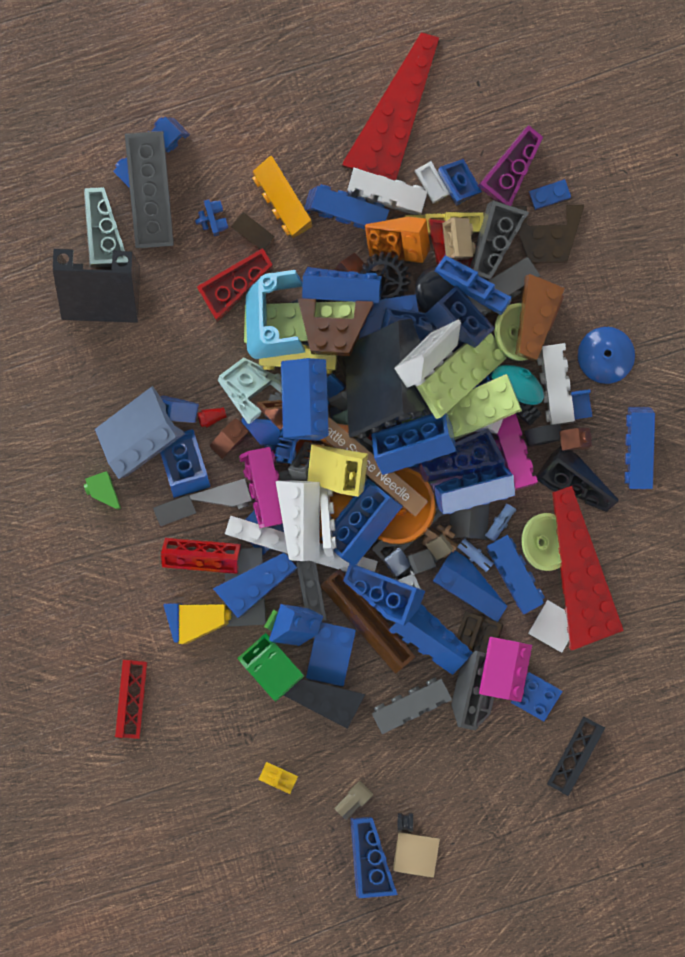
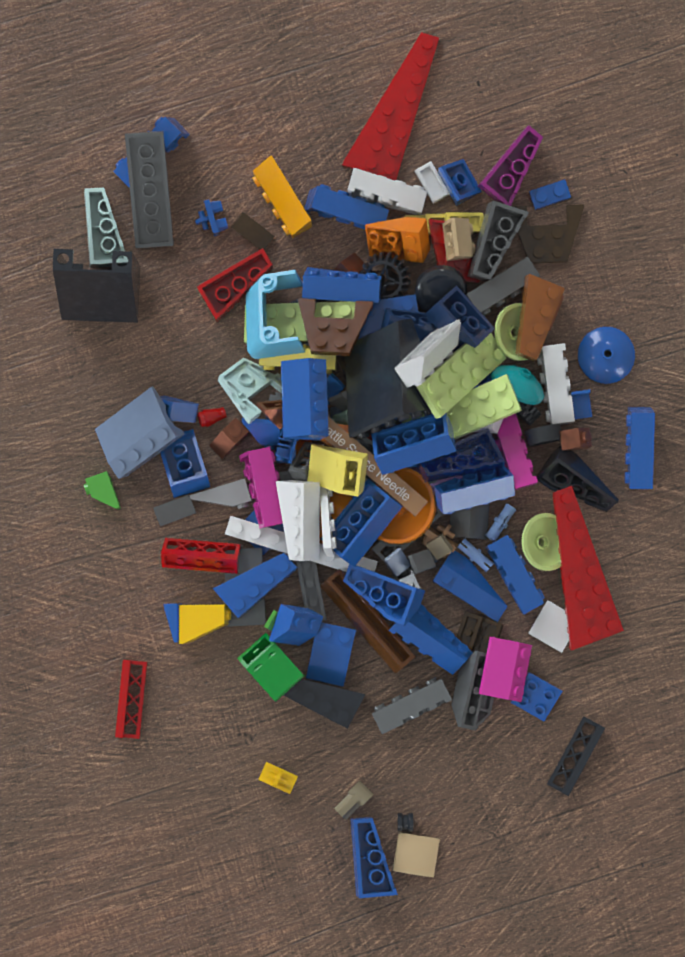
(473, 285): blue slope -> none

